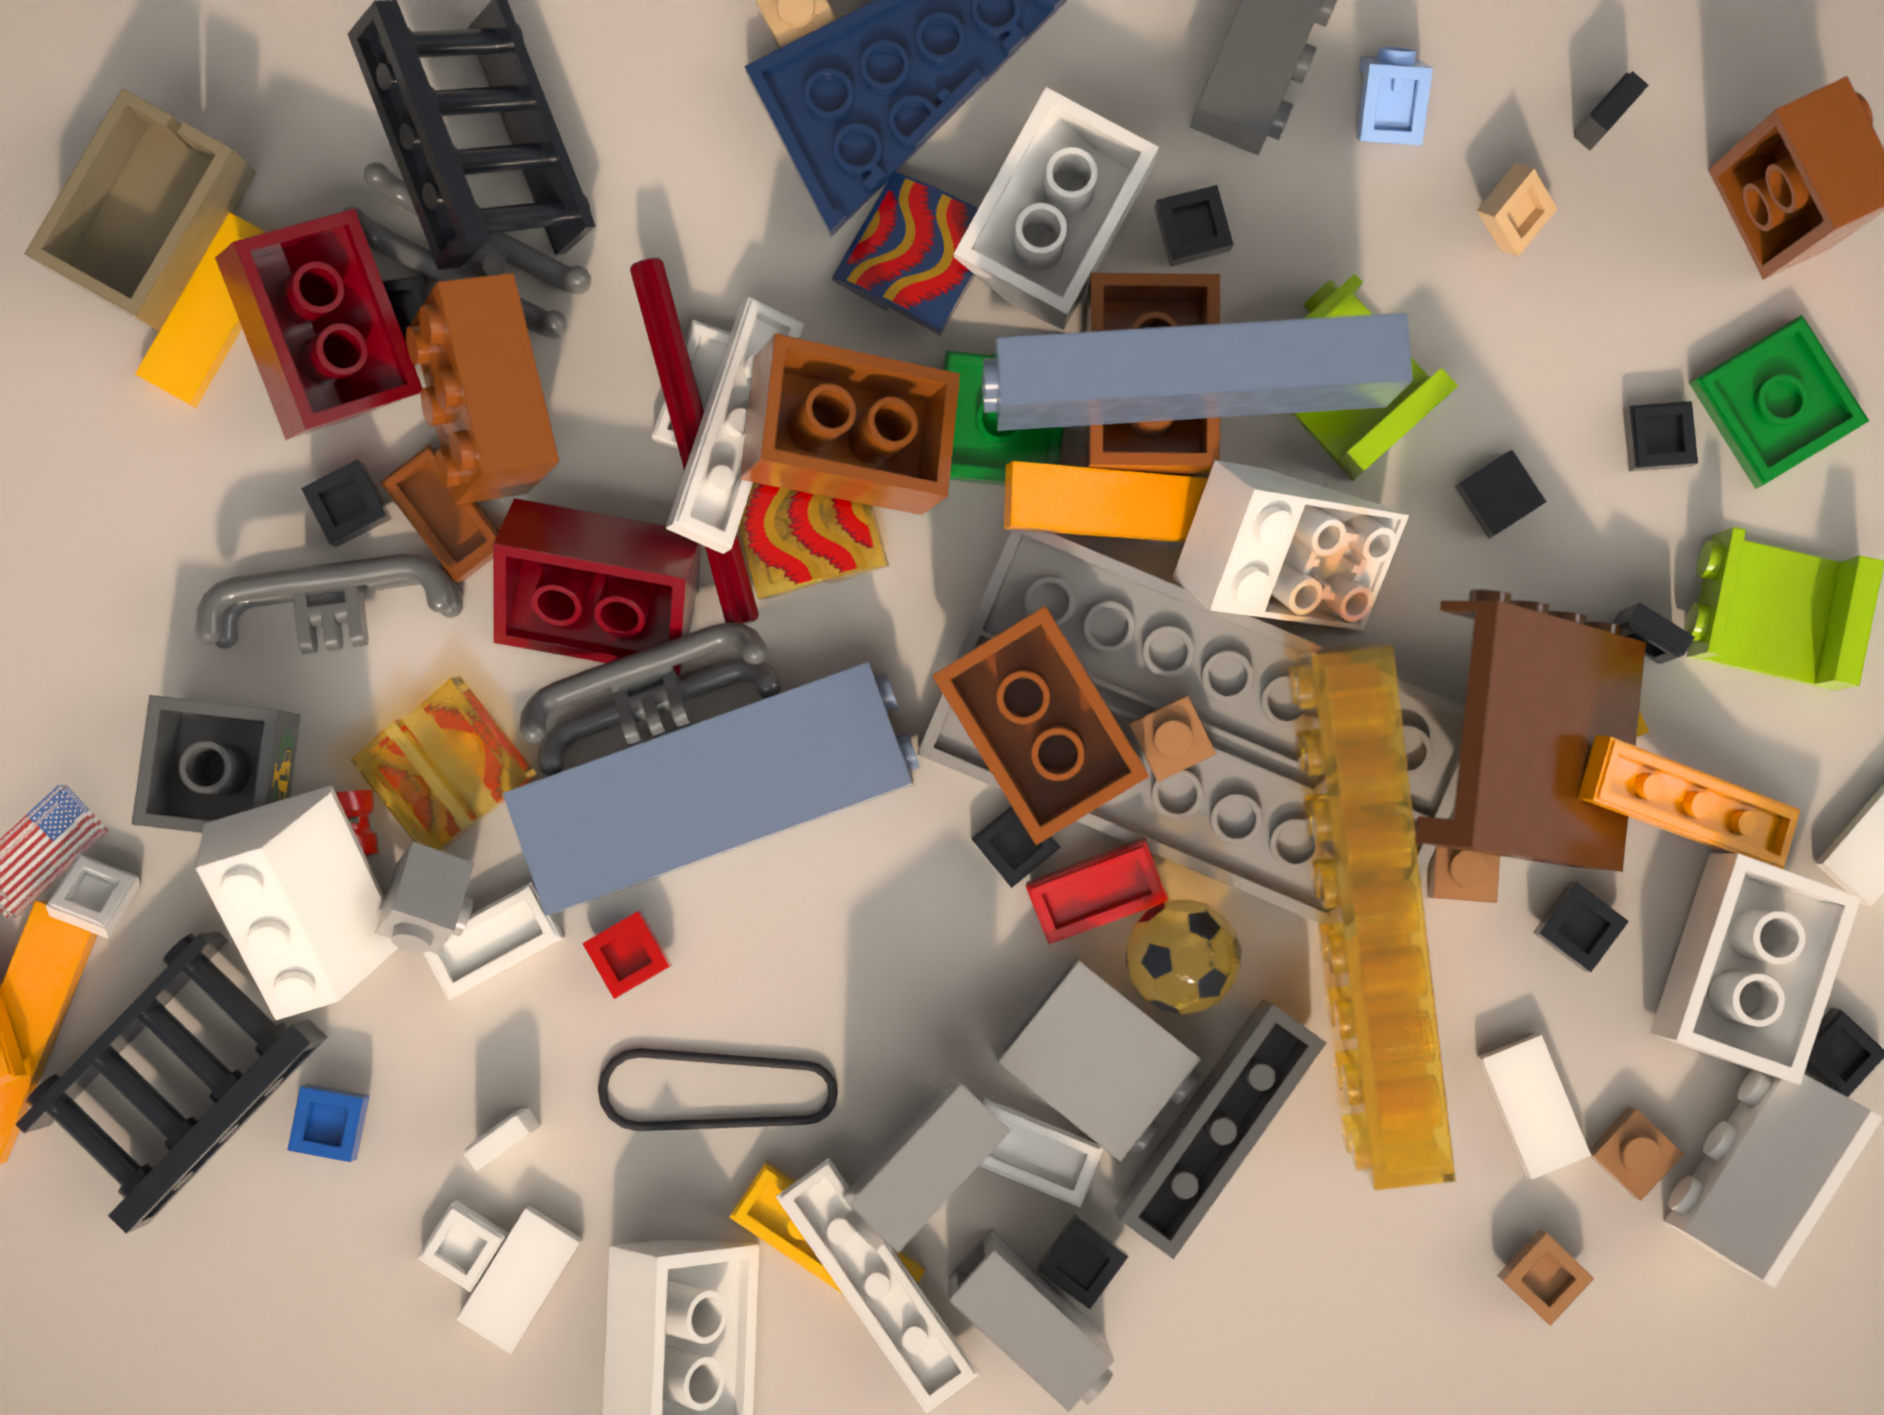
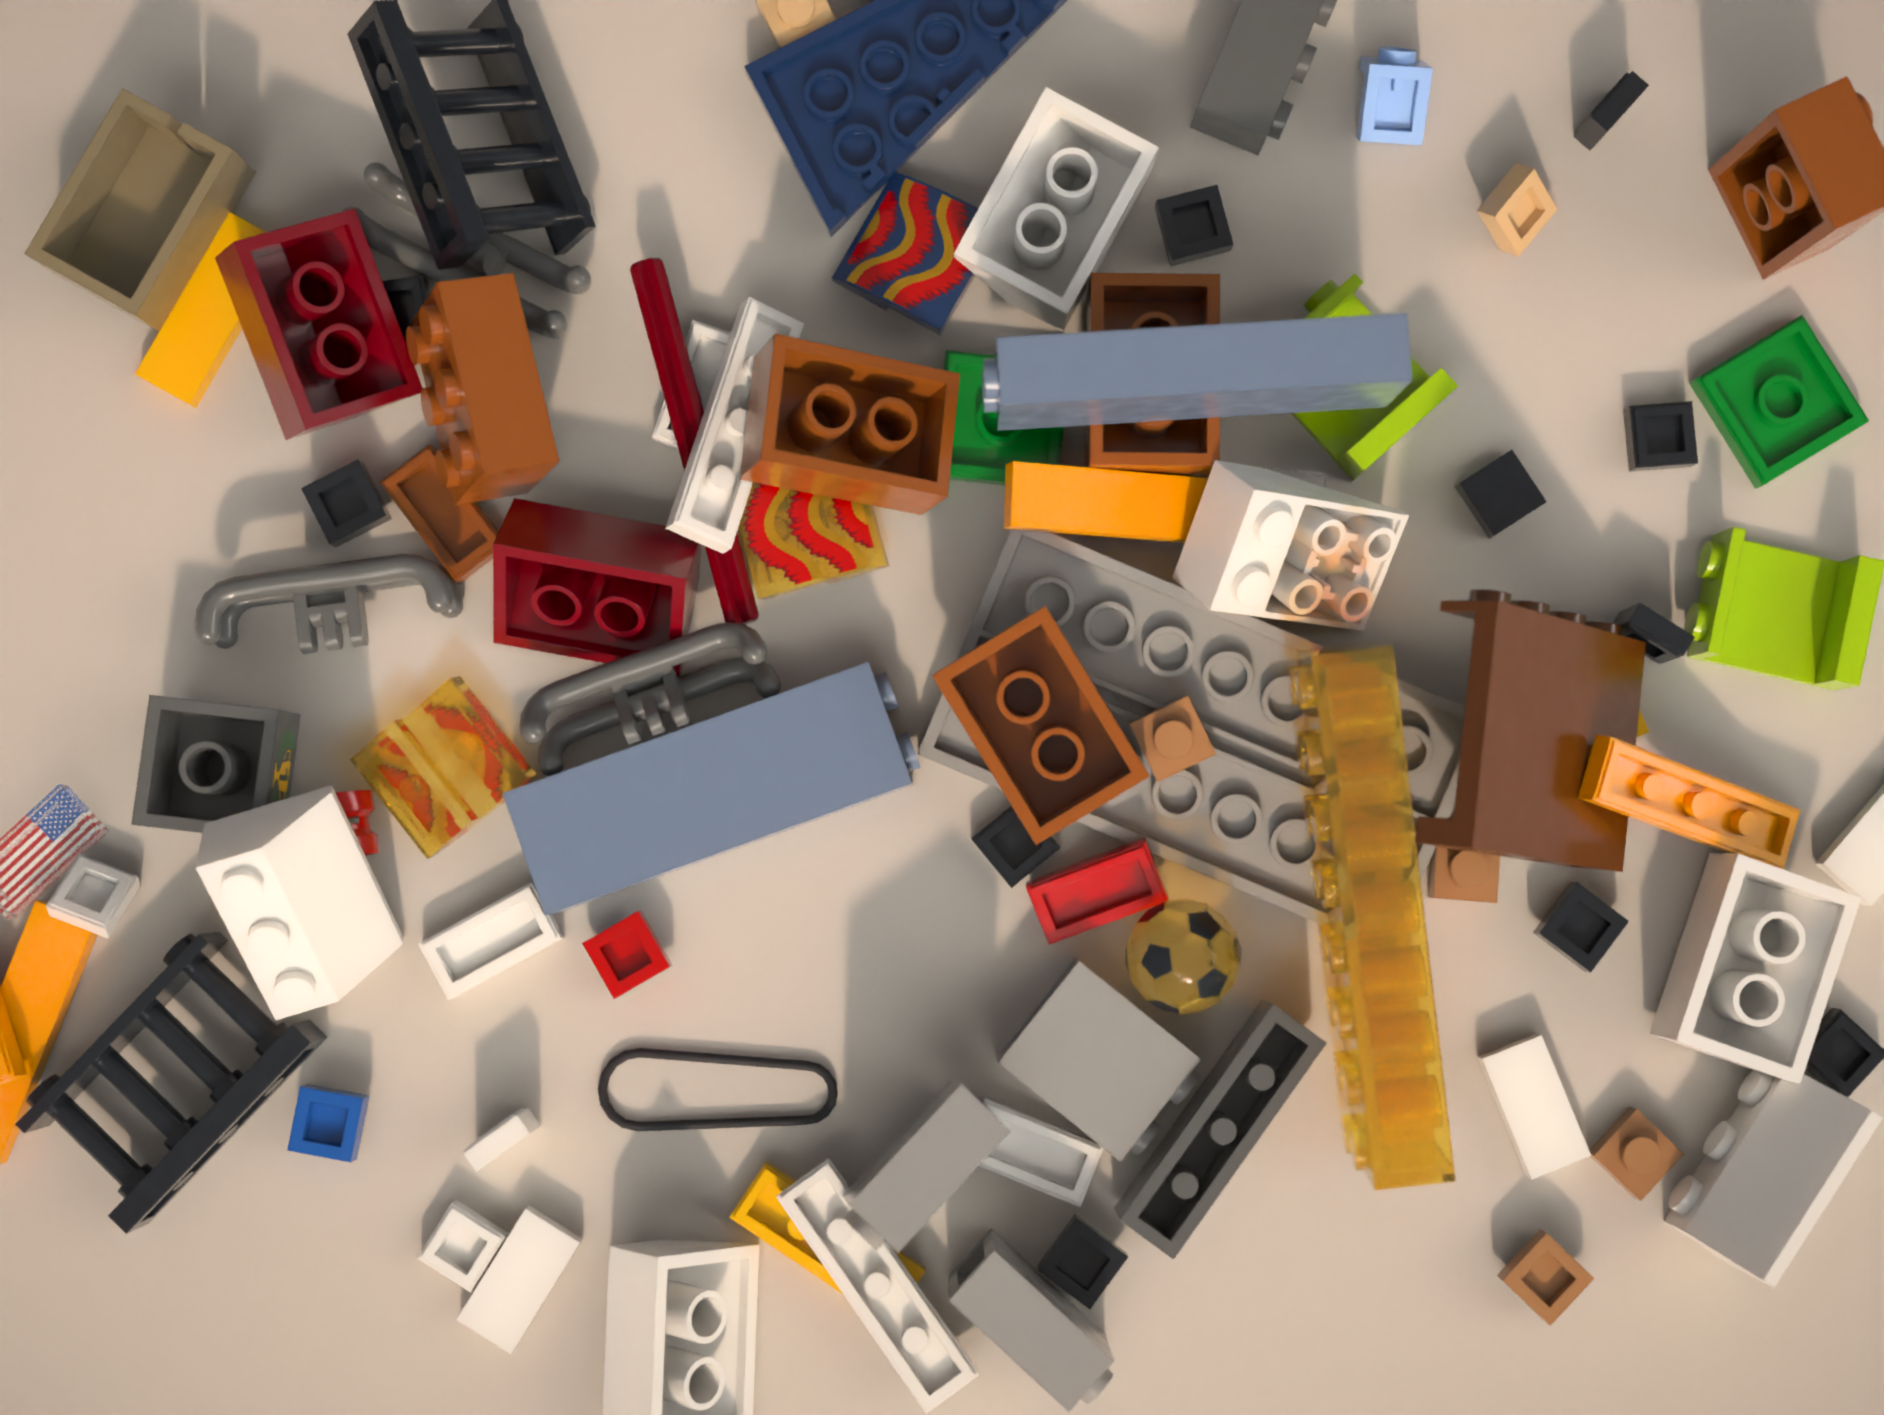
(426, 899): light grey brick -> none

